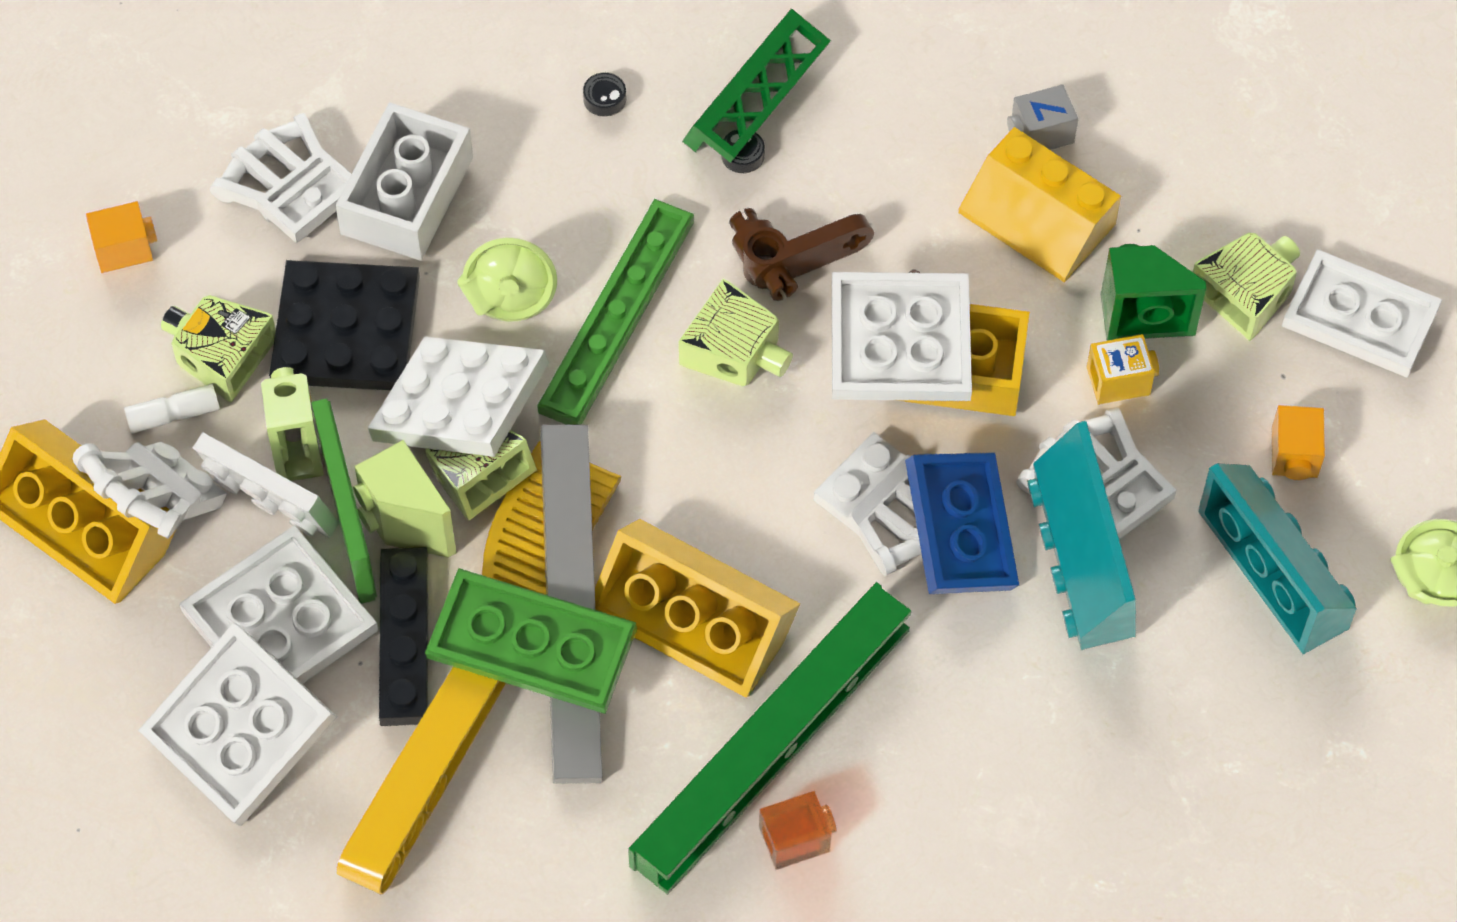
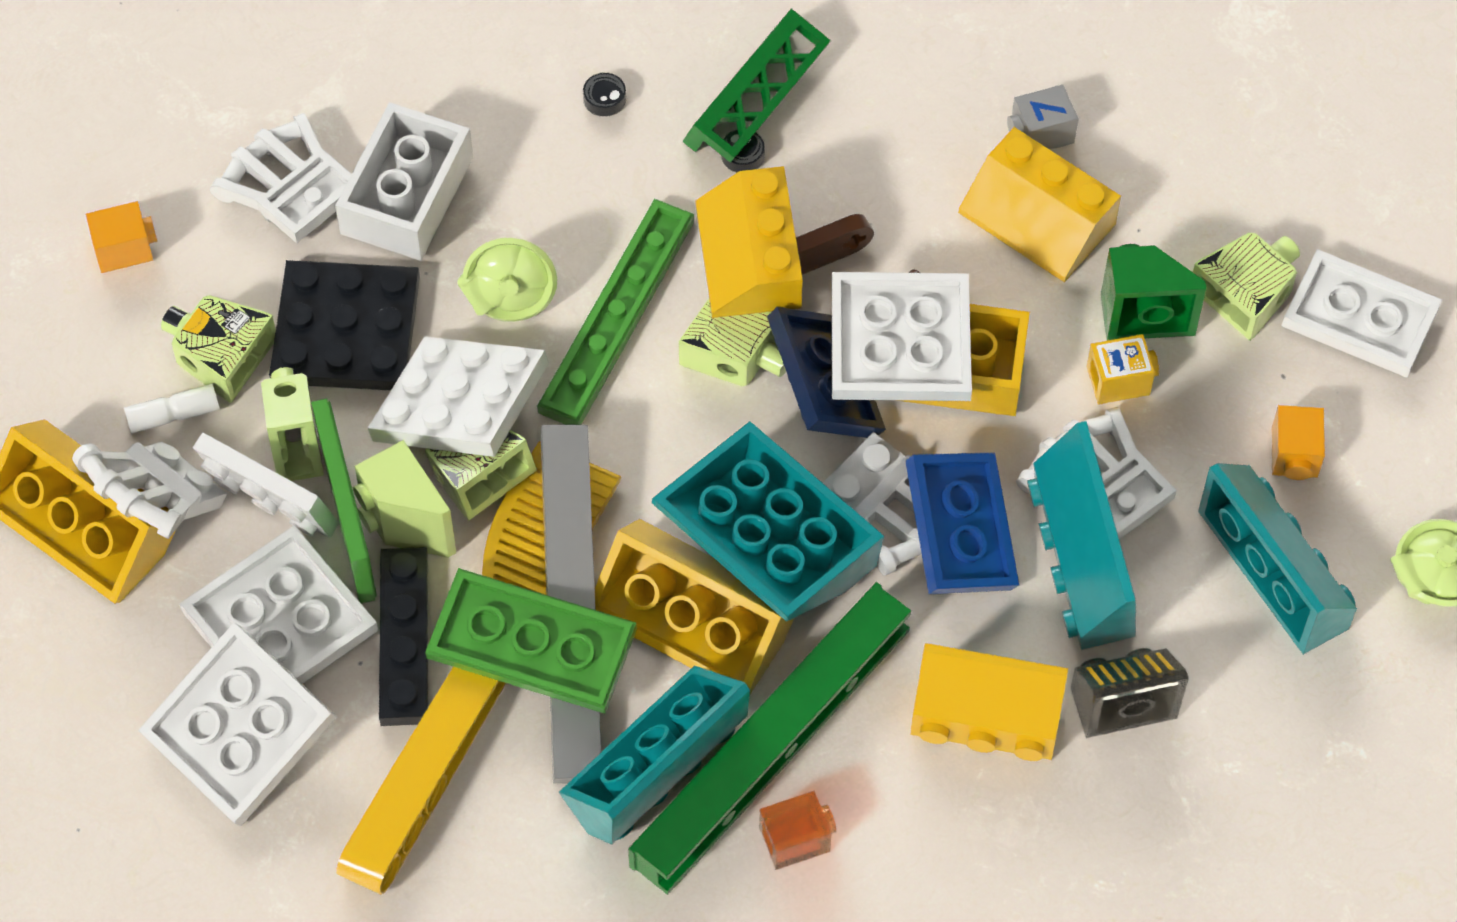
(656, 752): none -> teal slope
(750, 244): none -> yellow slope
(772, 523): none -> teal slope
(806, 352): none -> dark blue plate
(988, 702): none -> yellow slope
(1128, 691): none -> clear smoke slope

